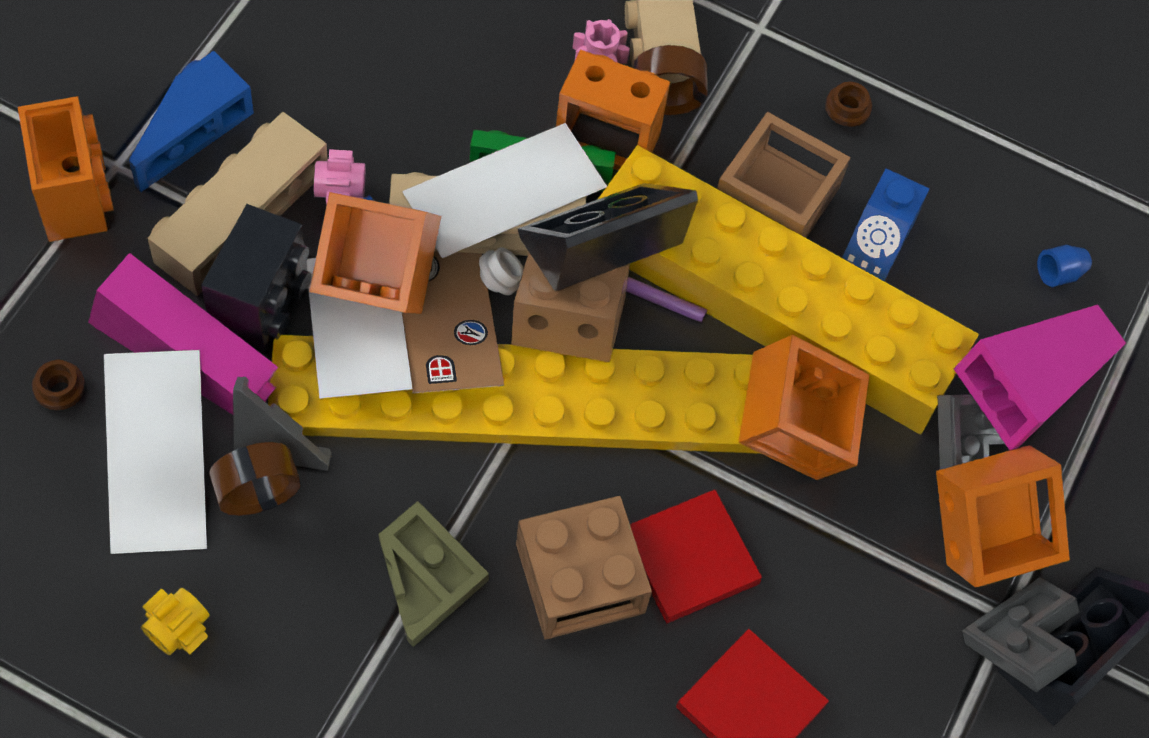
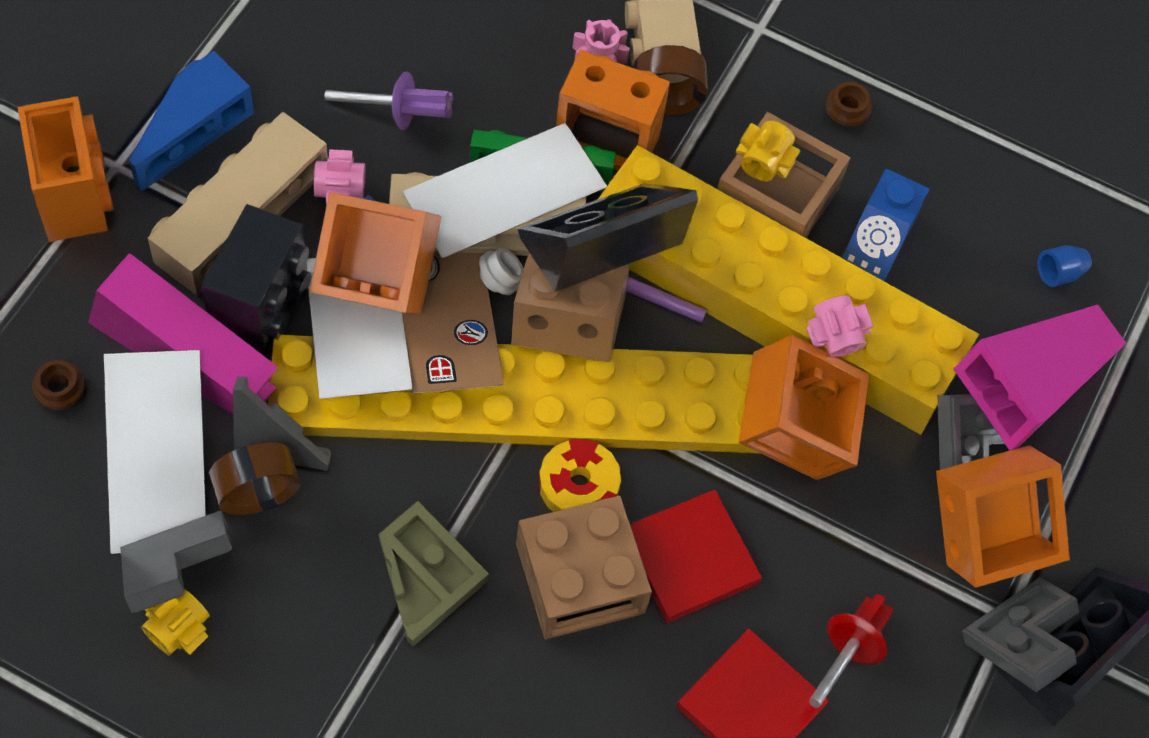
(155, 563): none -> dark grey tile
(404, 101): none -> medium lavender piece
(573, 459): none -> yellow piece
(767, 151): none -> yellow gear
(840, 326): none -> bright pink gear
(857, 639): none -> red piece

